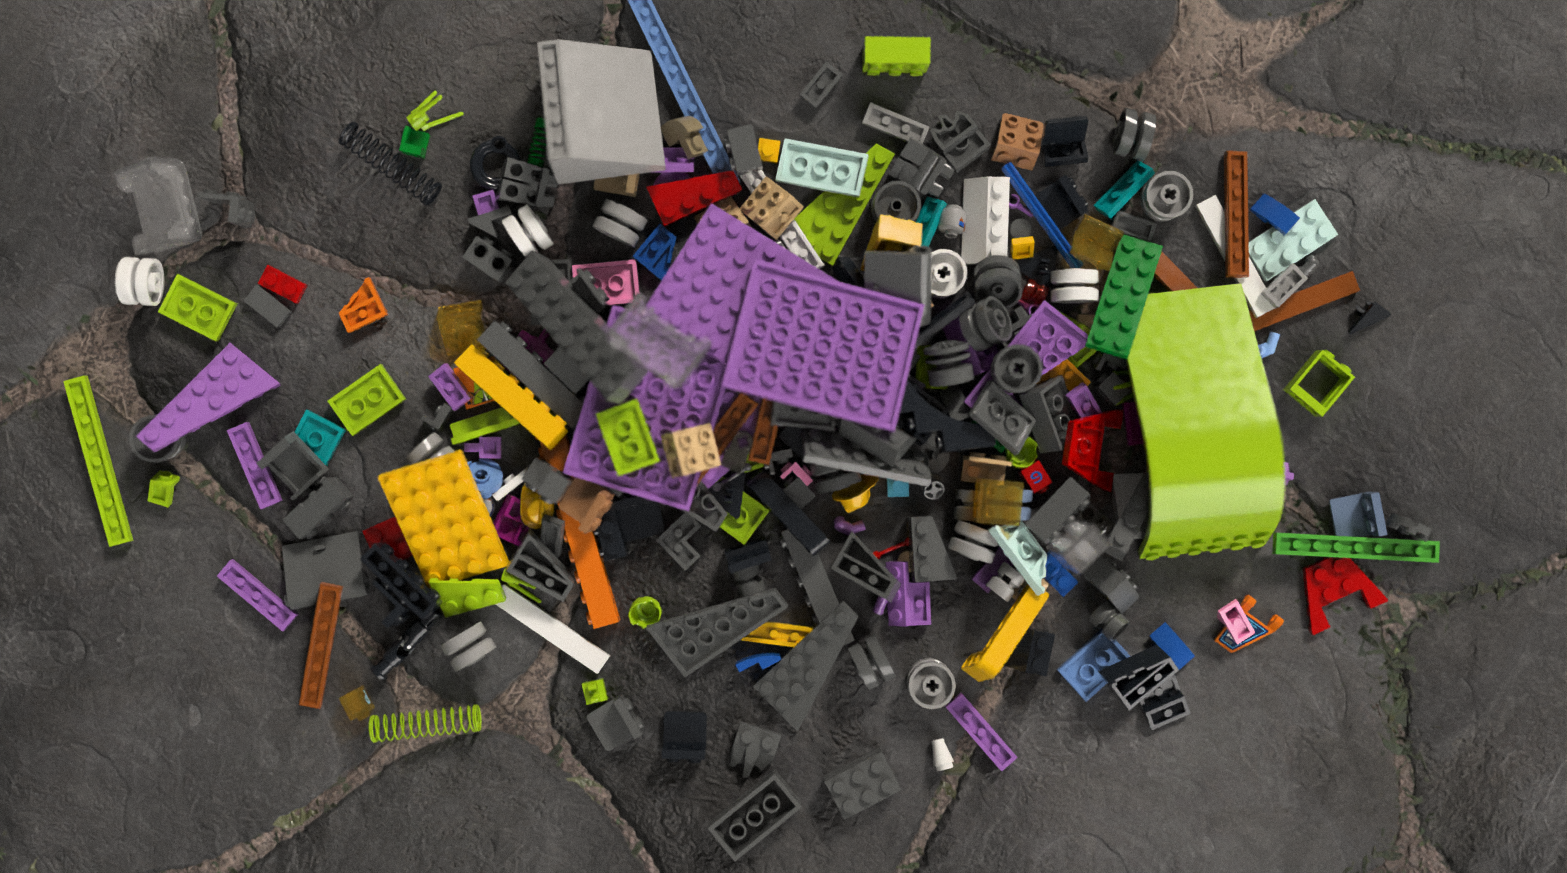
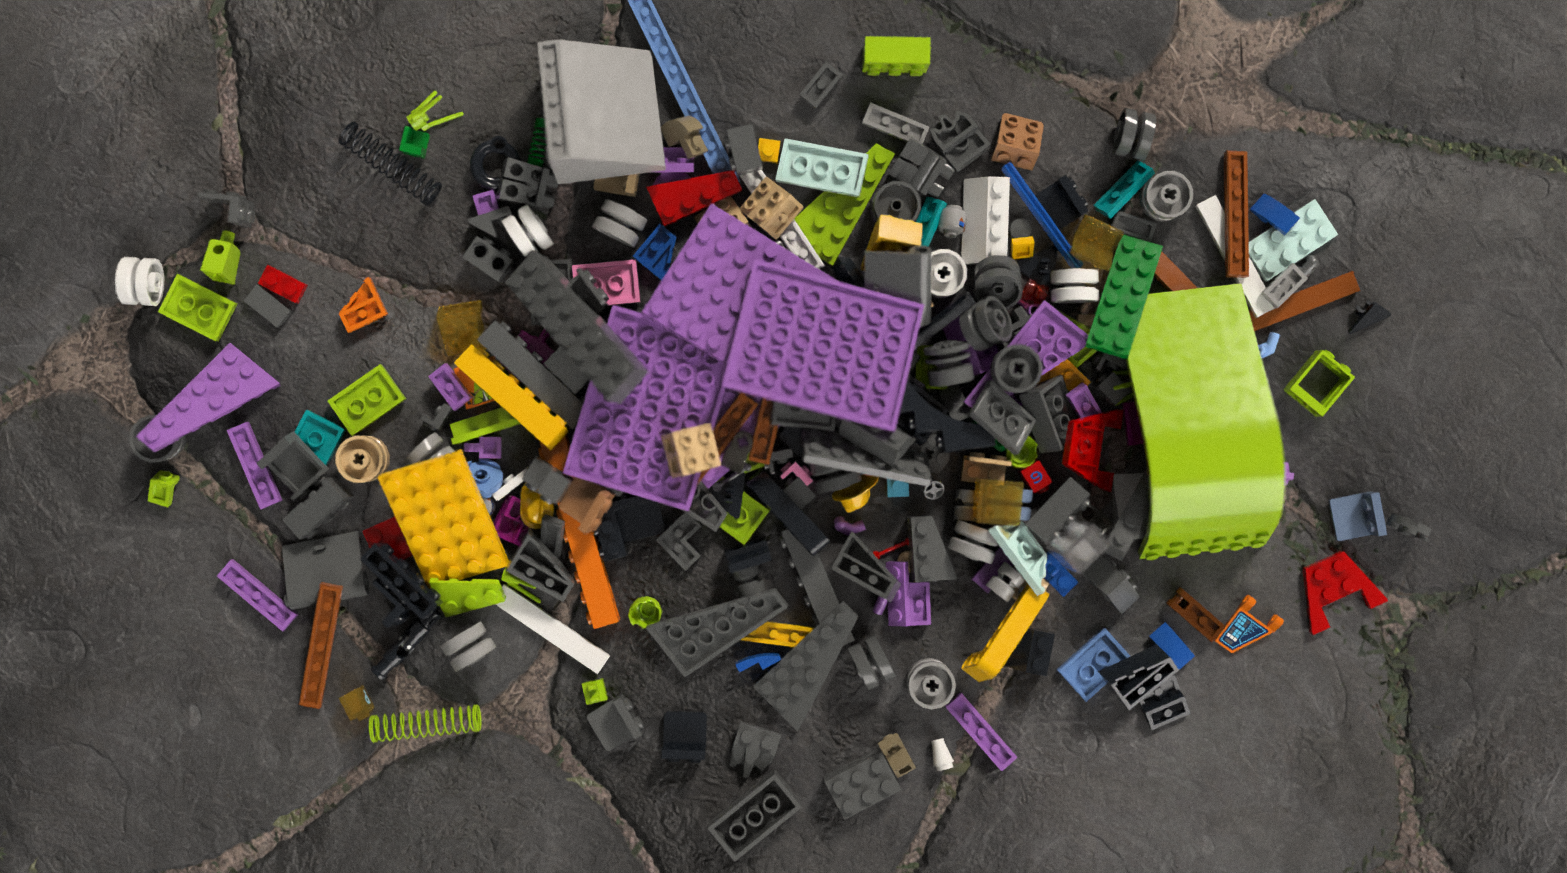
(98, 460): lime plate -> none
(162, 204): clear windscreen -> none
(222, 259): none -> lime torso
(350, 463): none -> tan wheel
(628, 437): lime plate -> none
(656, 343): clear windscreen -> none
(896, 754): none -> dark tan brick
(1018, 205): medium lavender hand -> none
(1065, 141): black bracket -> none
(1111, 622): dark grey wheel -> none
(1196, 615): none -> reddish brown plate
(1235, 621): bright pink slope -> none
(1355, 547): bright green plate -> none

